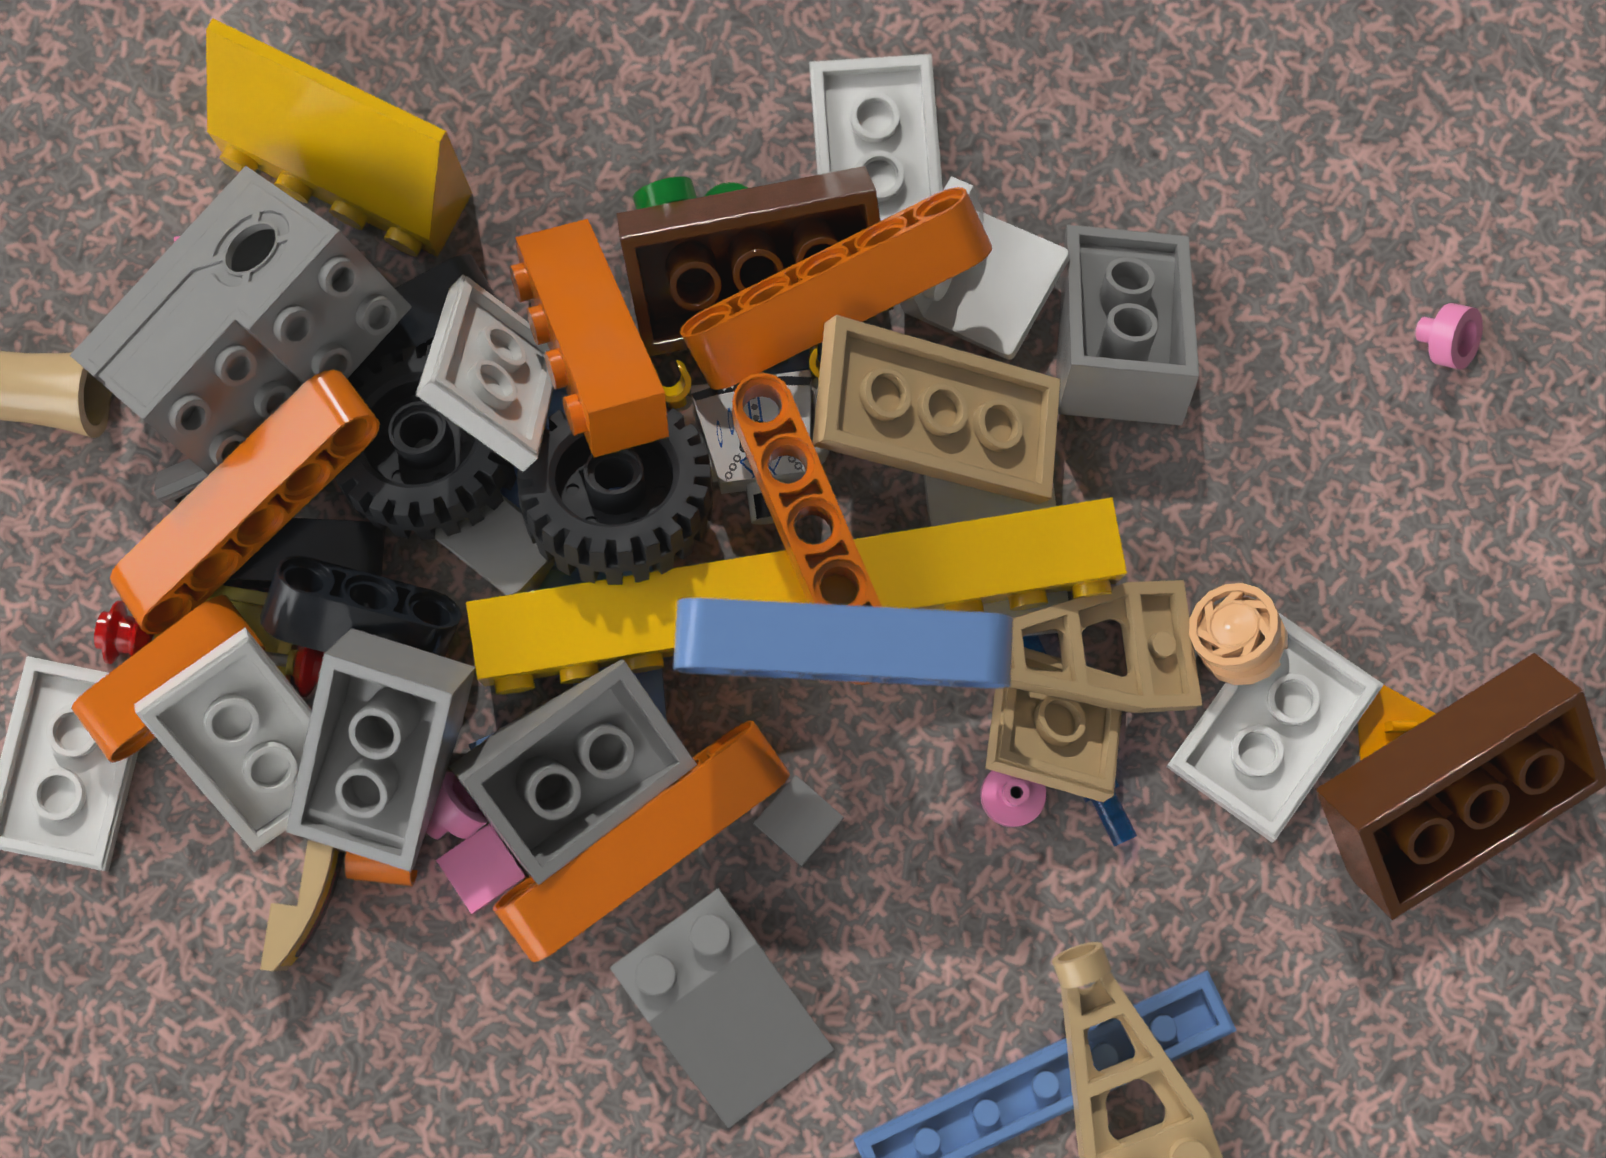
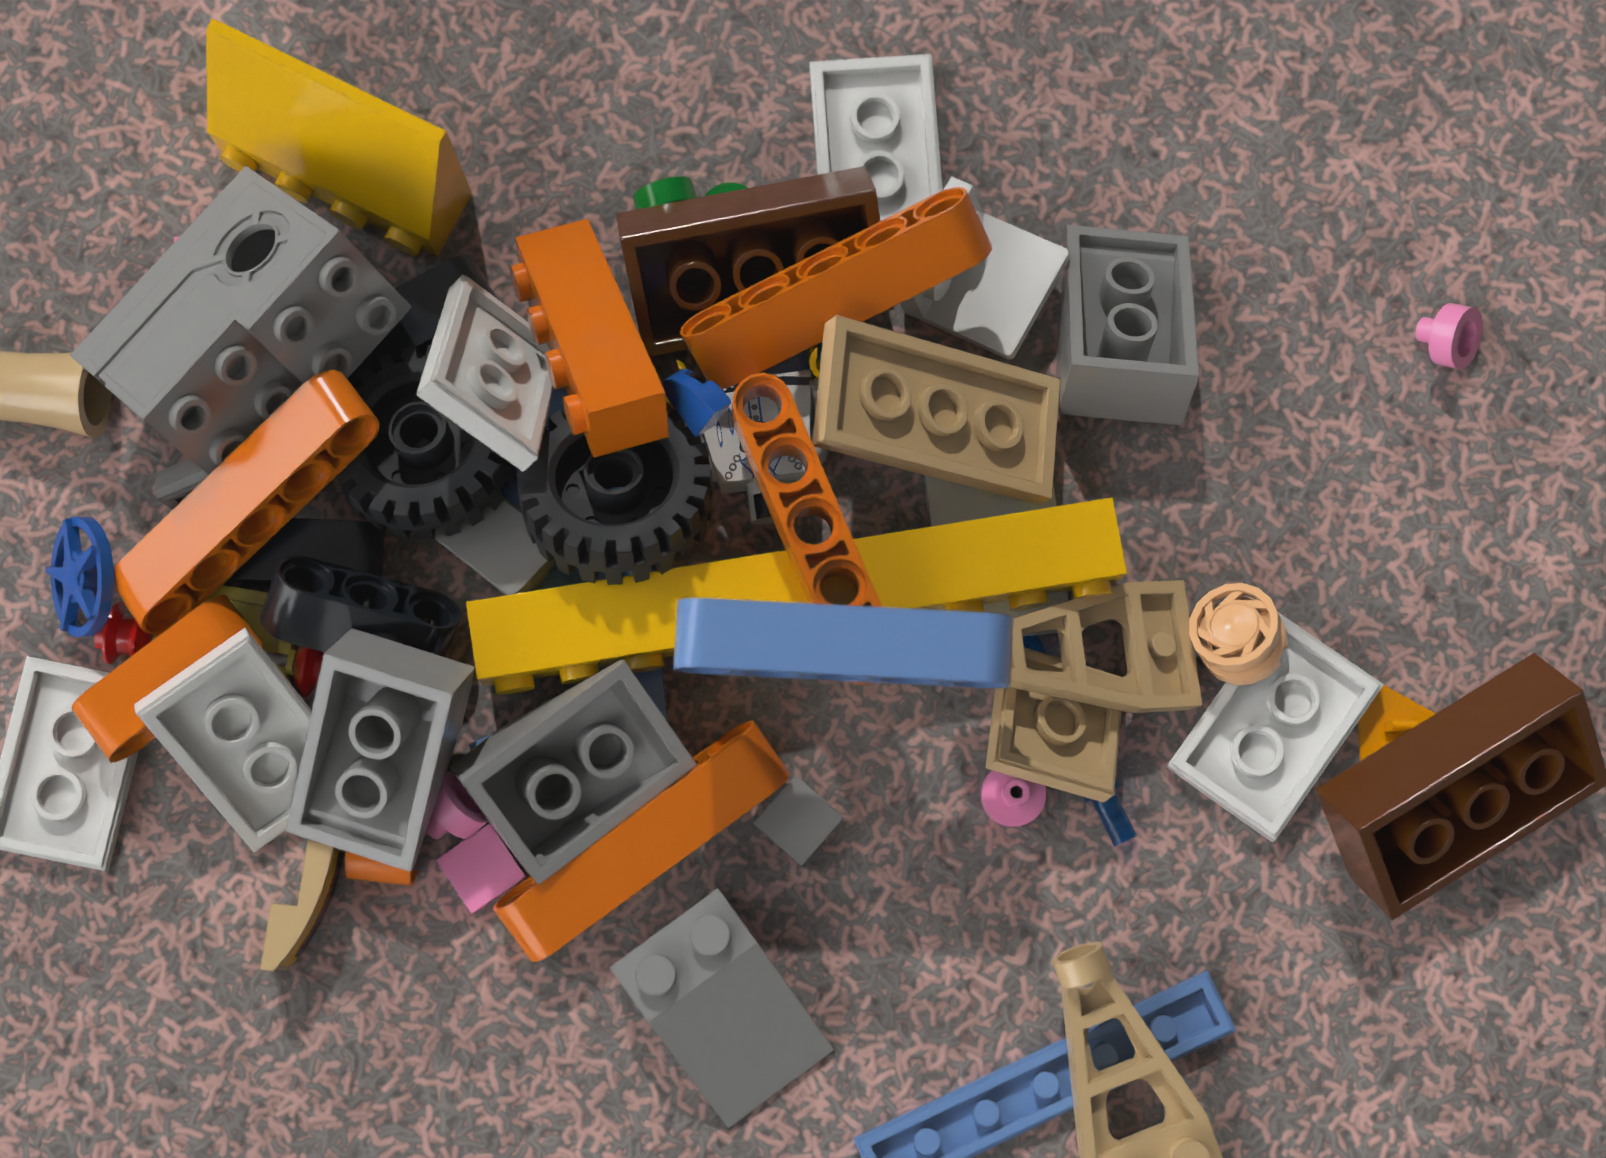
(82, 577): none -> blue wheel
(695, 402): none -> blue tile

